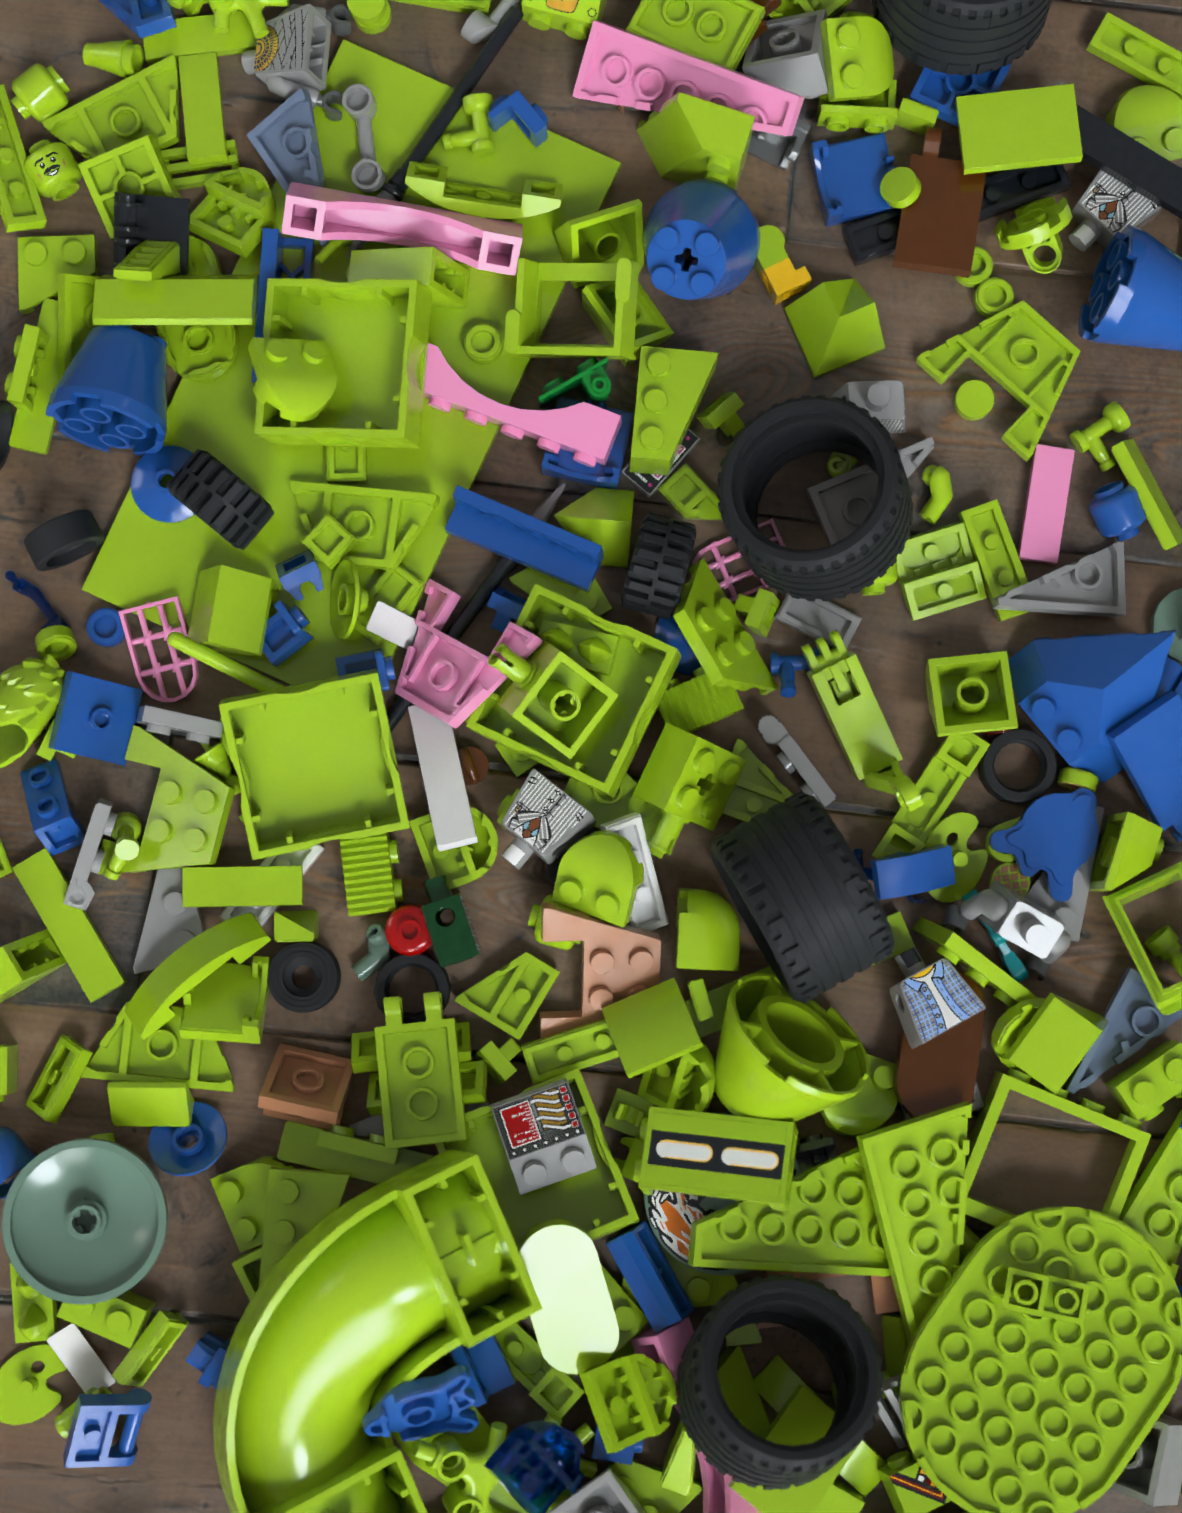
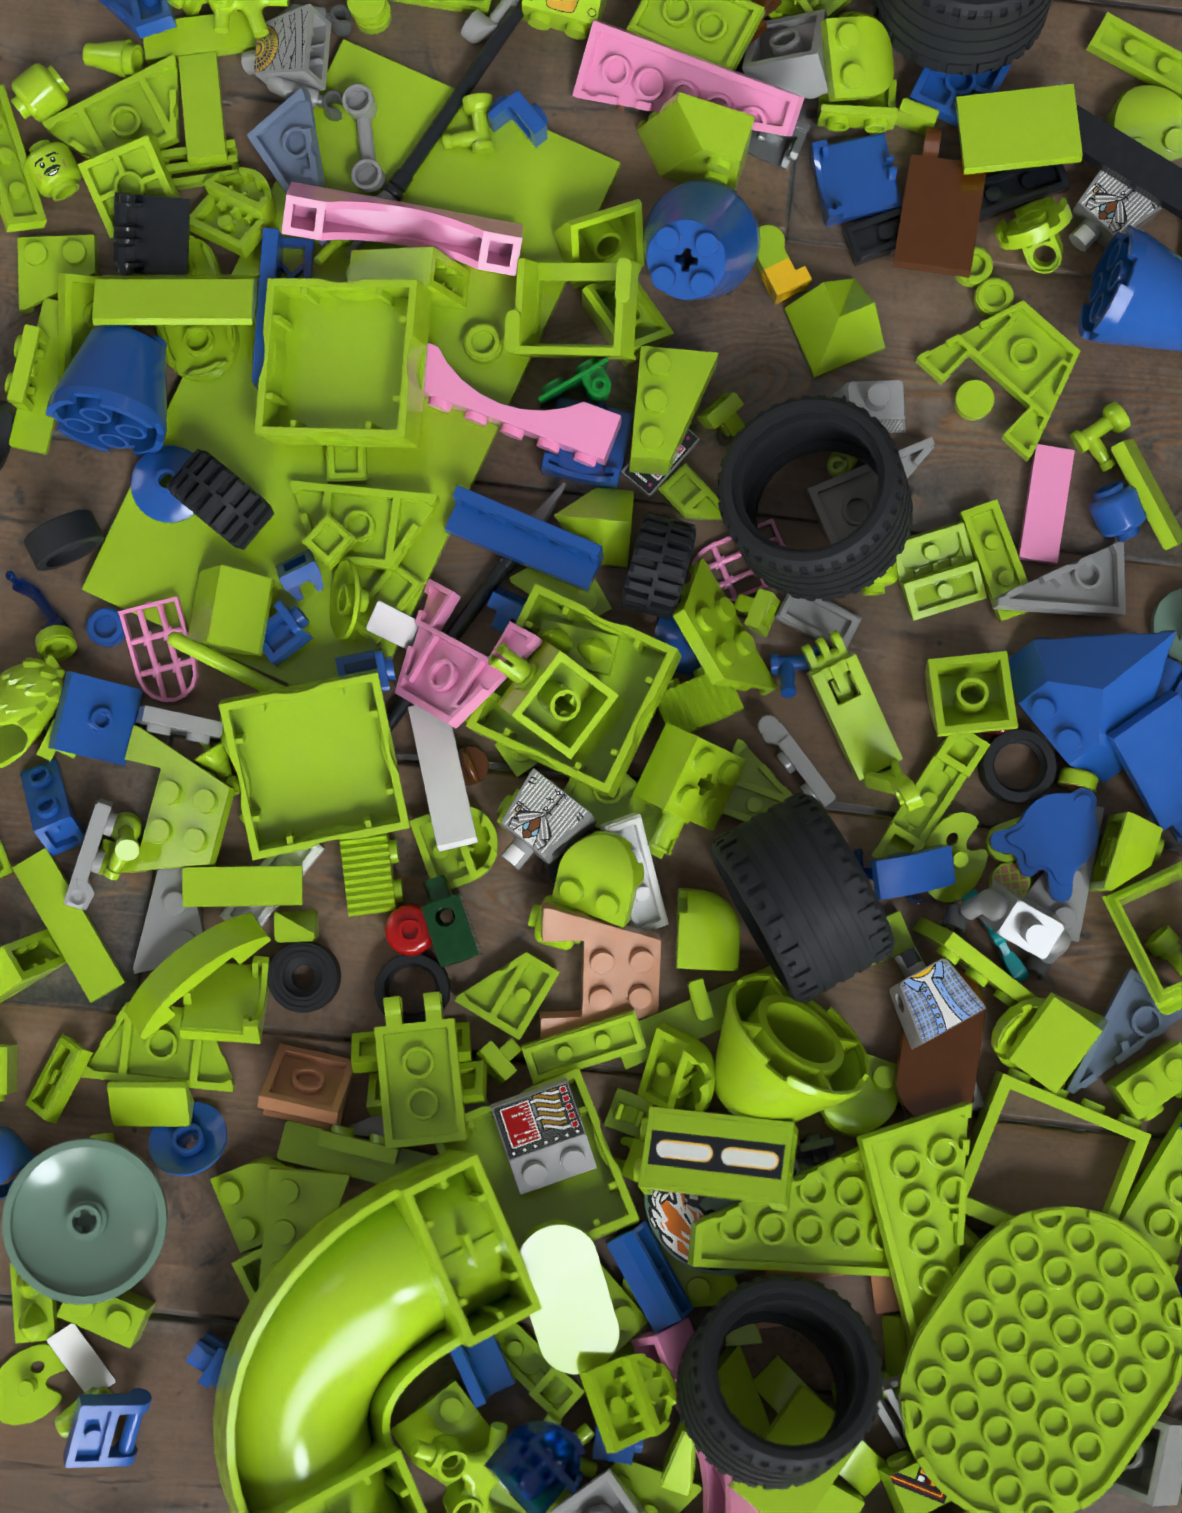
(150, 261): lime slope -> none
(150, 1349): lime tile -> none
(293, 375): lime slope -> none
(378, 952): sand green arm -> none
(425, 1407): blue tile -> none
(483, 202): lime slope -> none
(651, 1027): lime slope -> none
(900, 187): lime tile -> none
(941, 492): lime arm -> none
(1046, 1296): lime slope -> none

